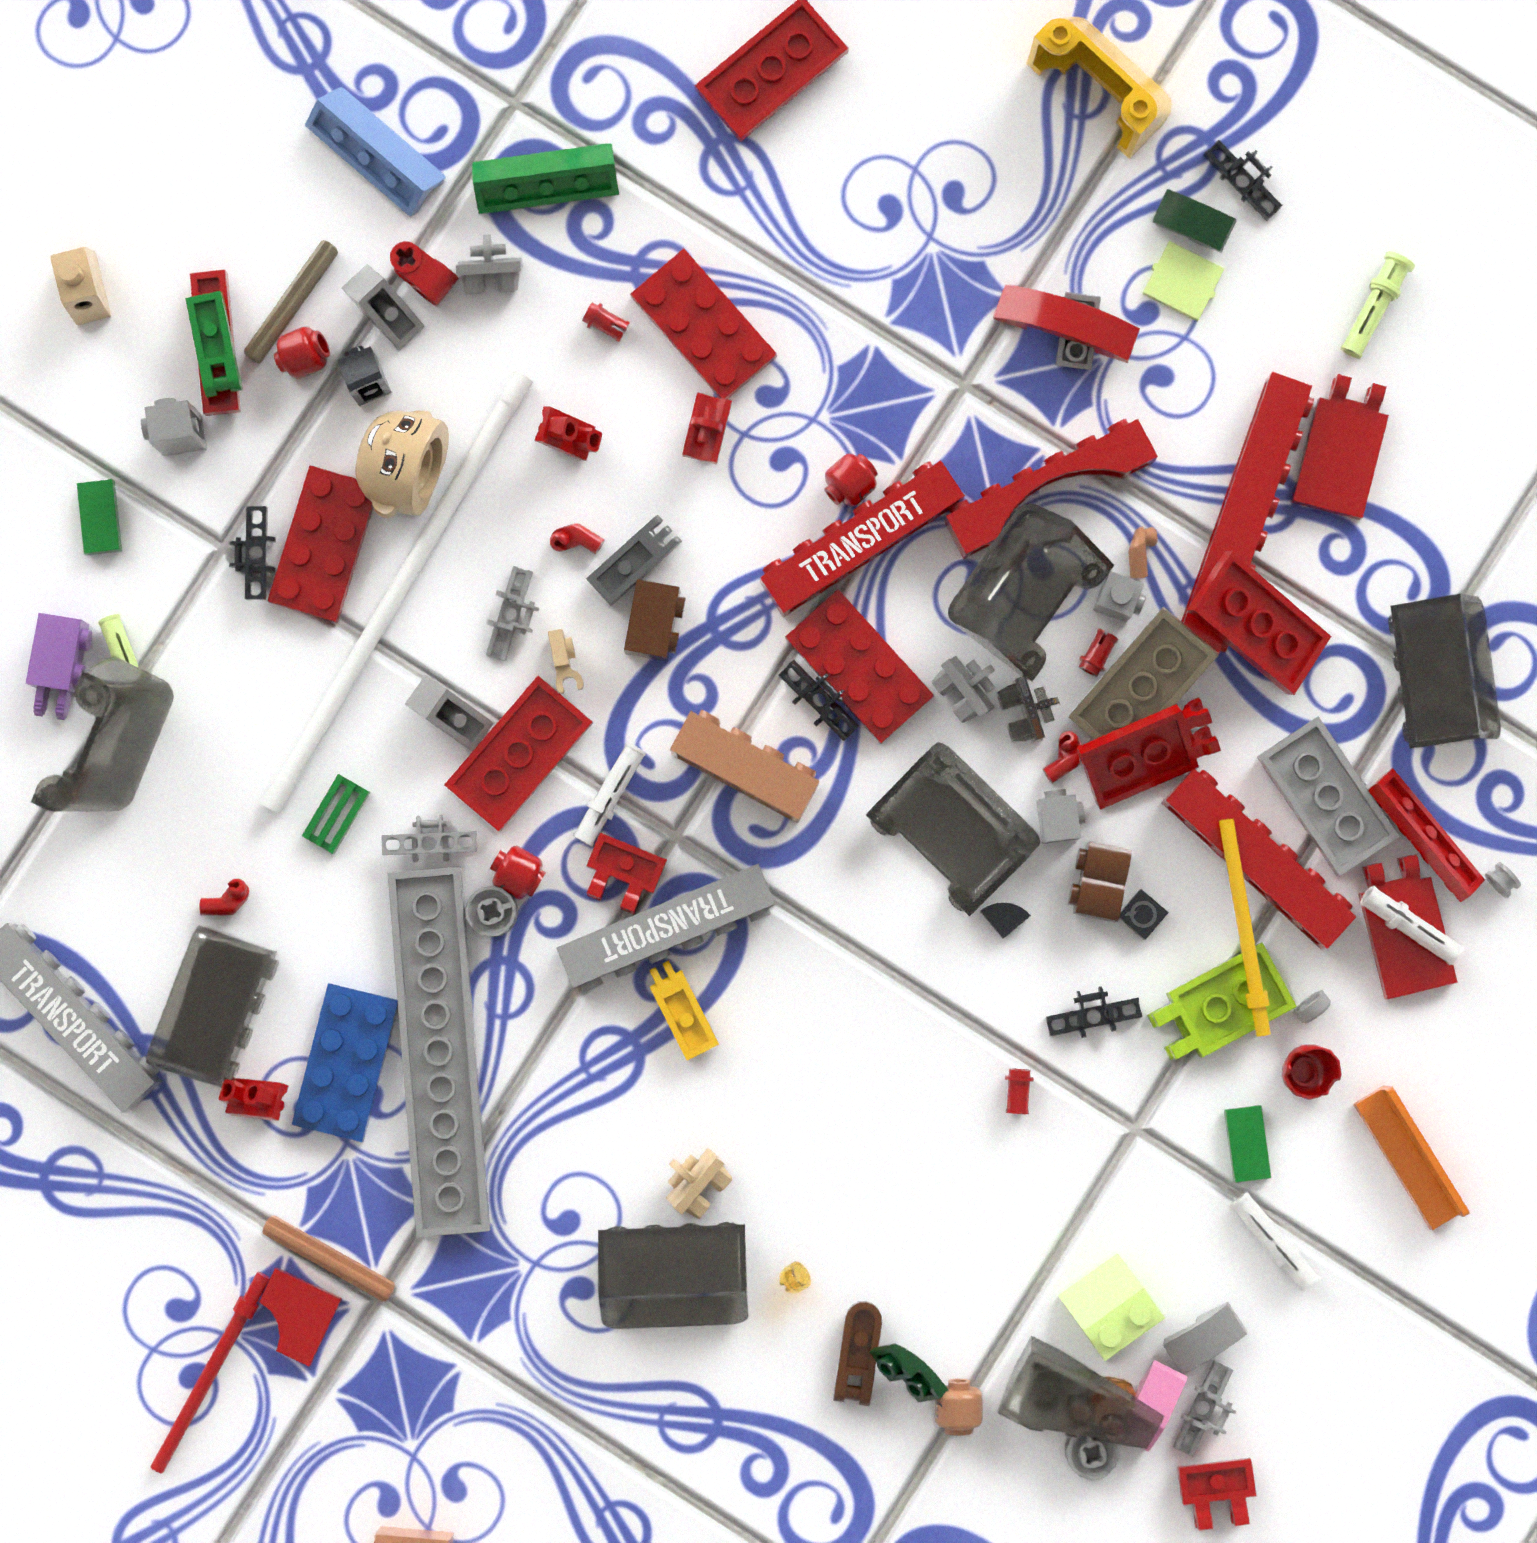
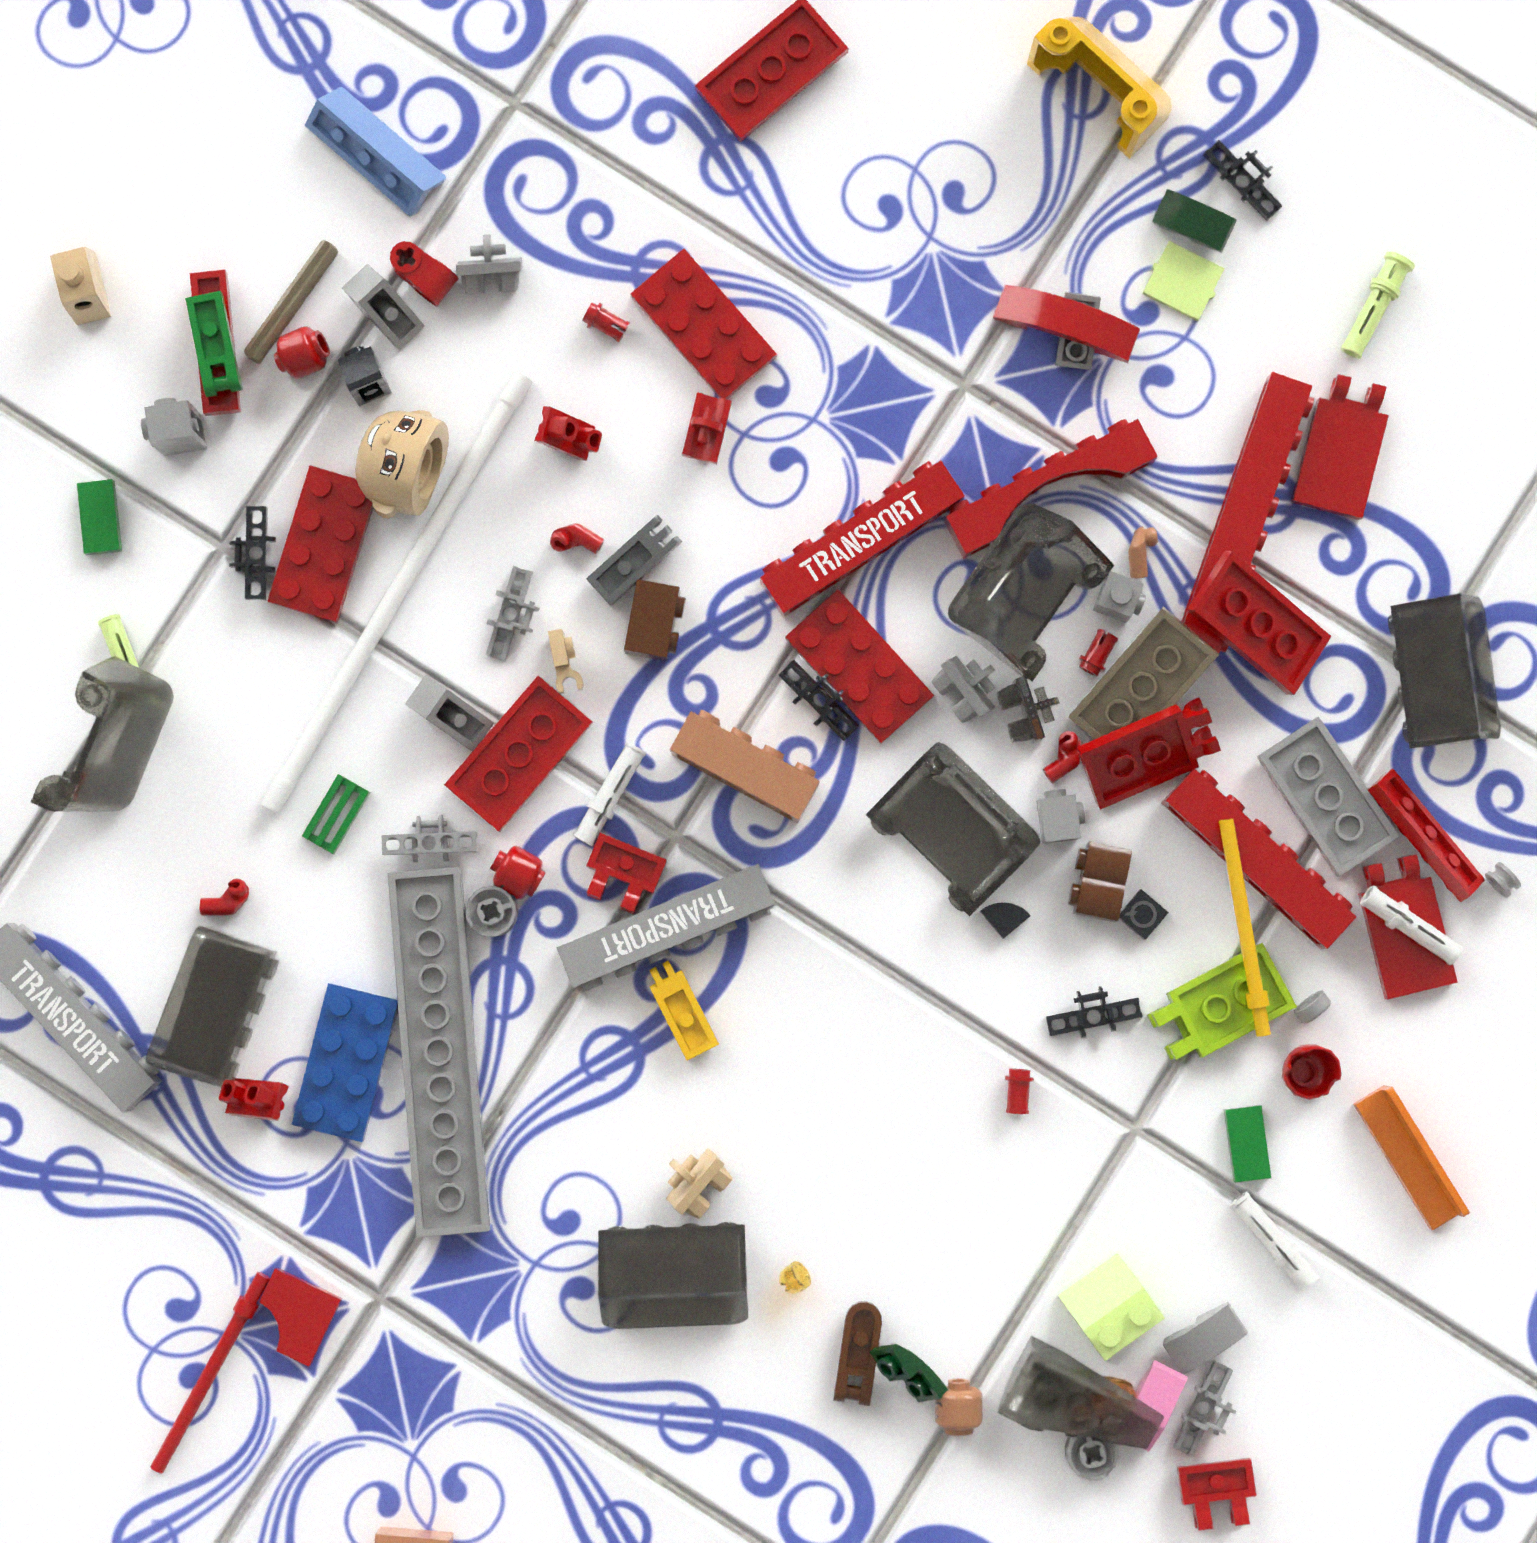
(57, 660): medium lavender hinge -> none
(328, 1258): nougat axle -> none
(544, 178): green panel -> none
(850, 479): red head -> none

